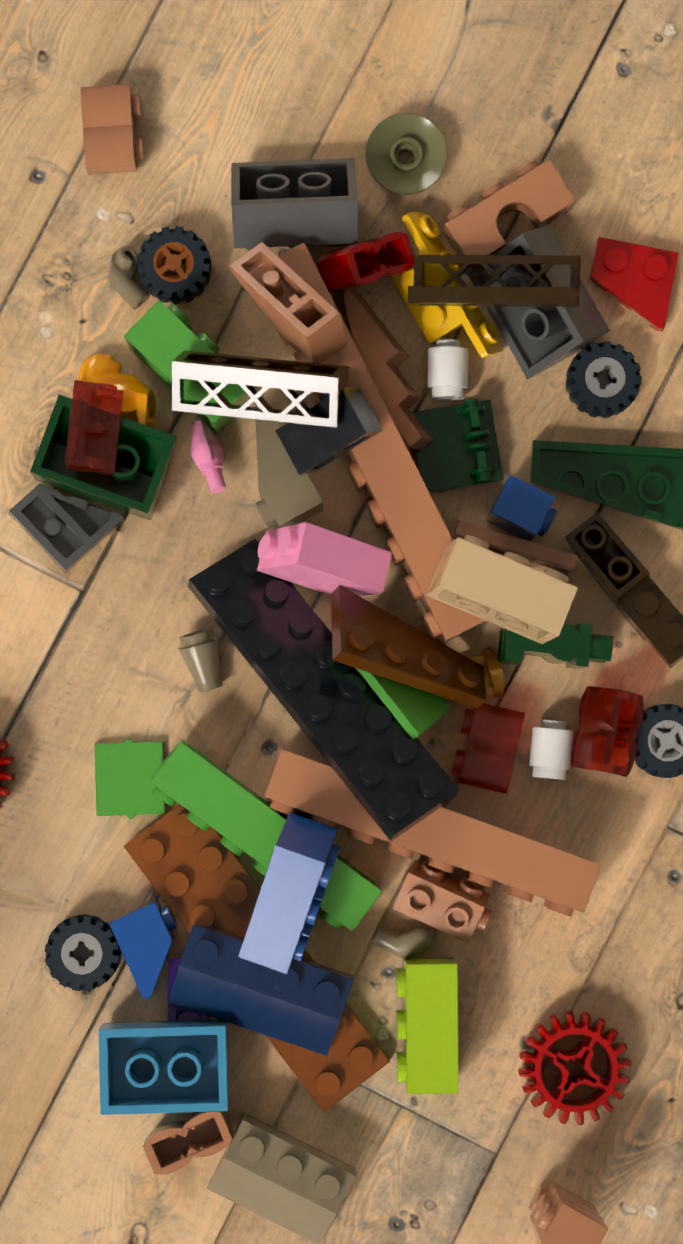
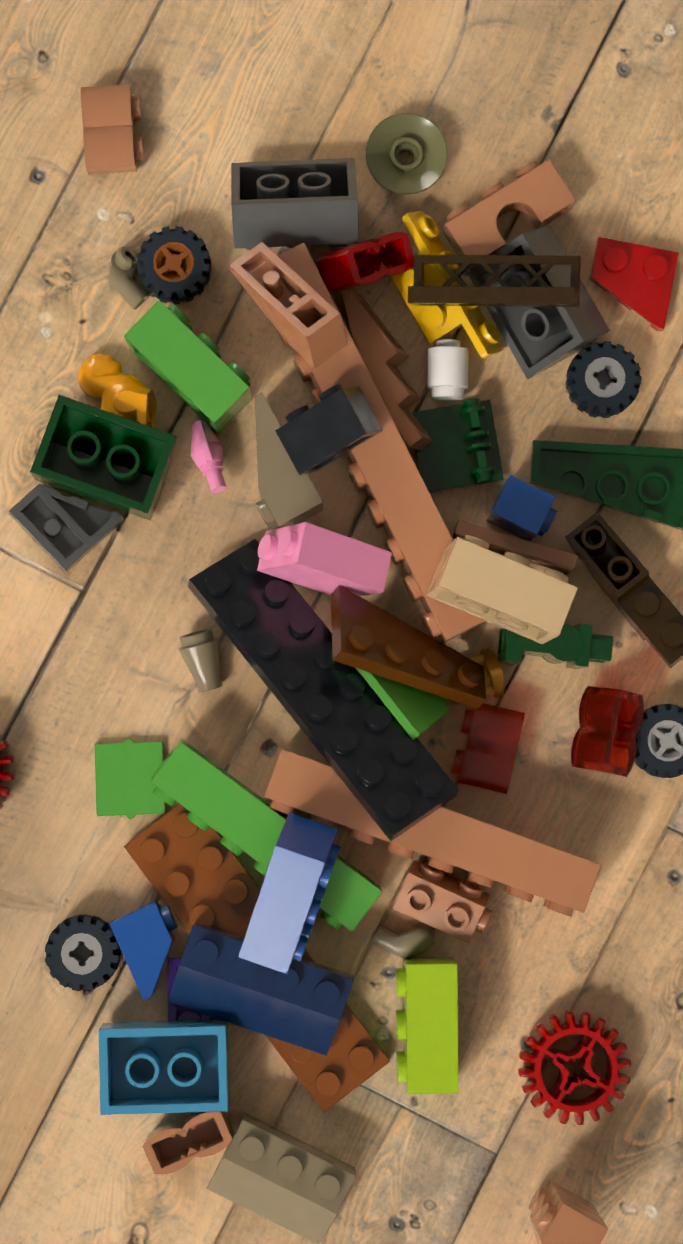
(94, 428): clear red hinge -> none
(263, 373): fence -> none
(551, 750): white brick -> none

